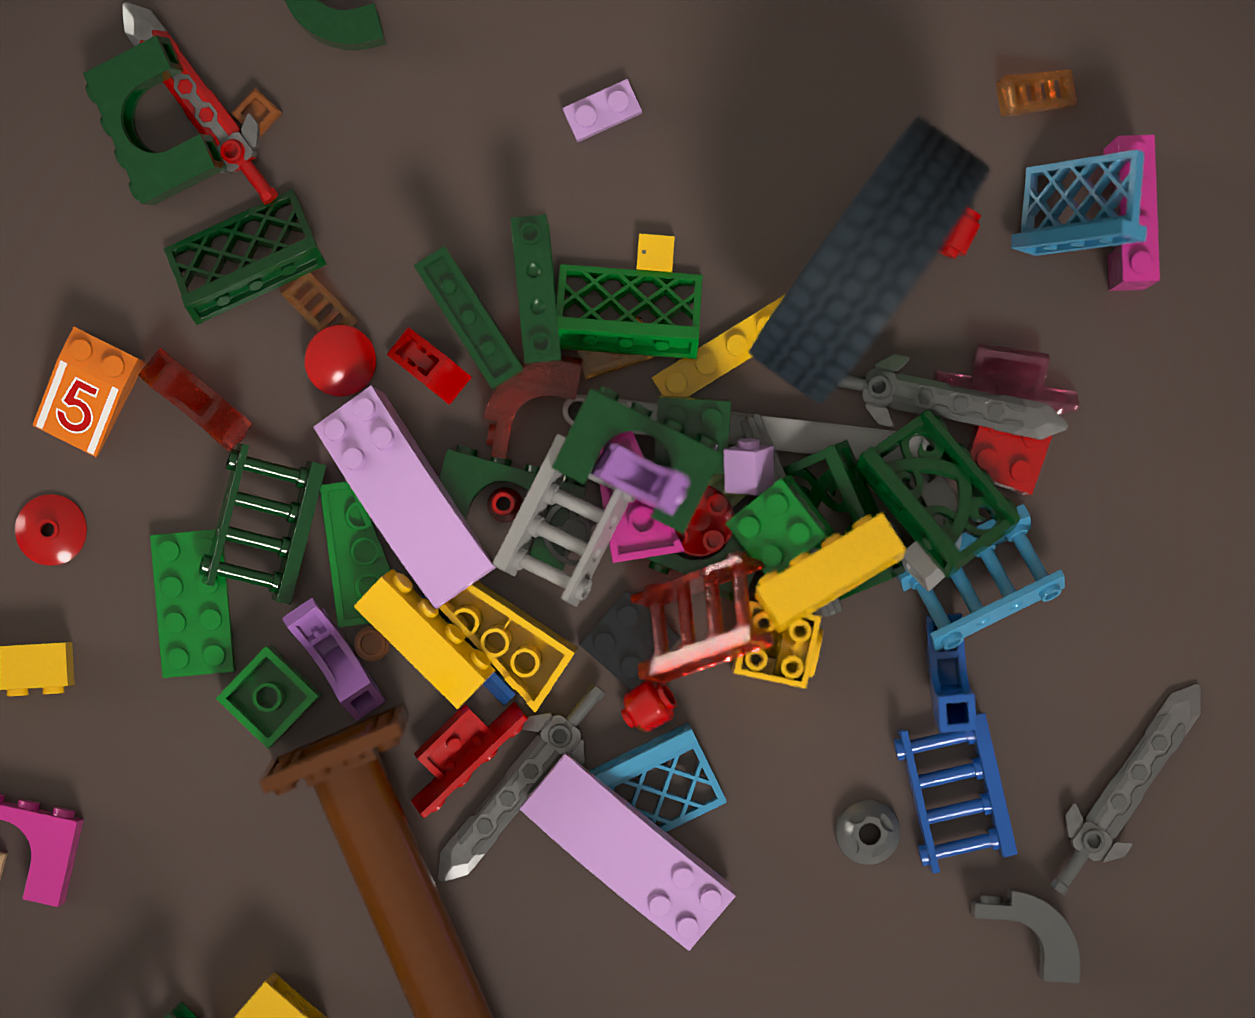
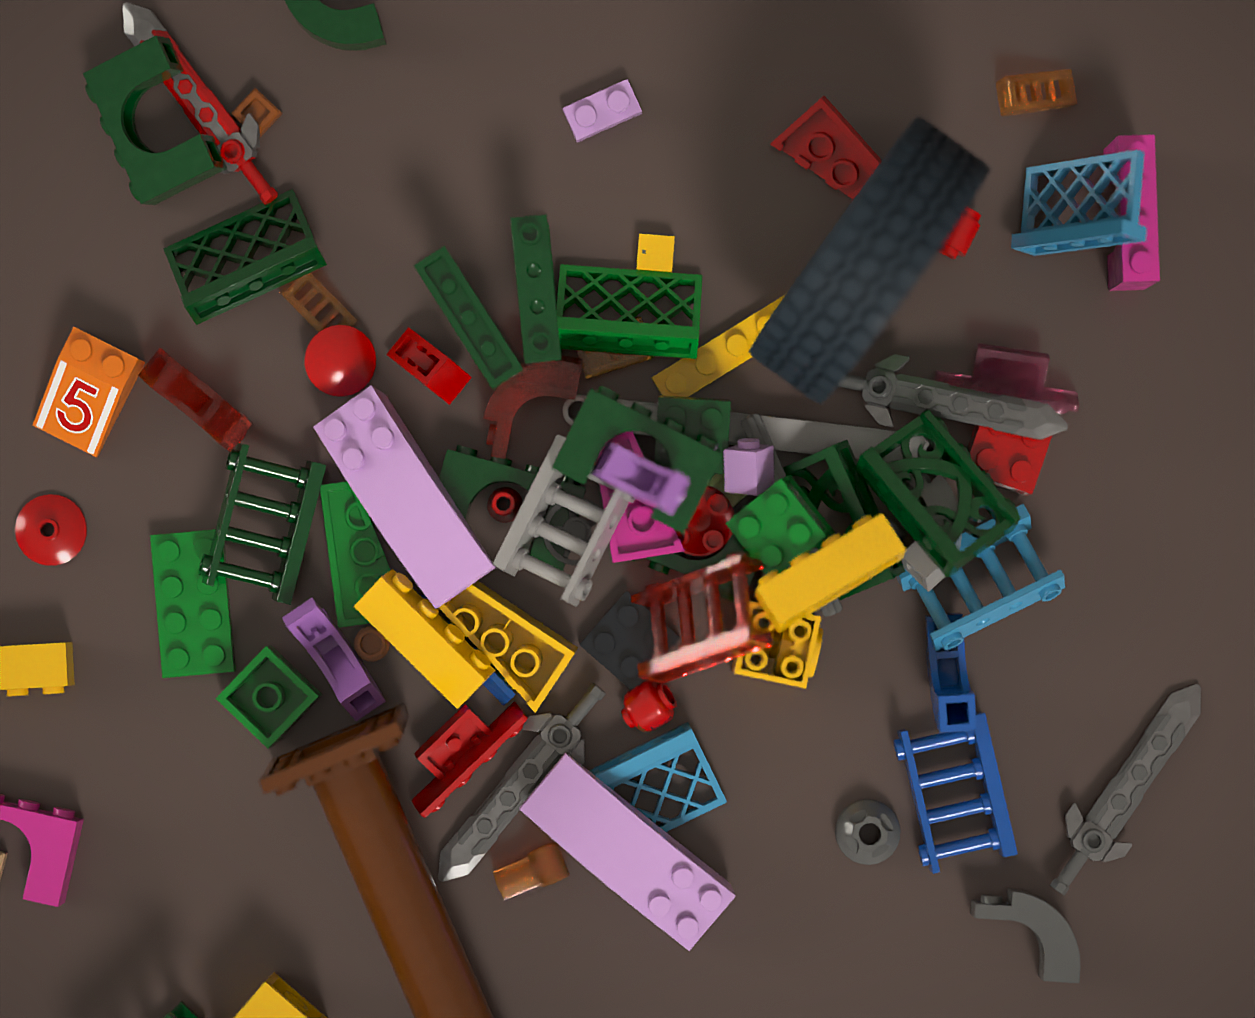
(540, 868): none -> clear orange piece
(829, 147): none -> red wing

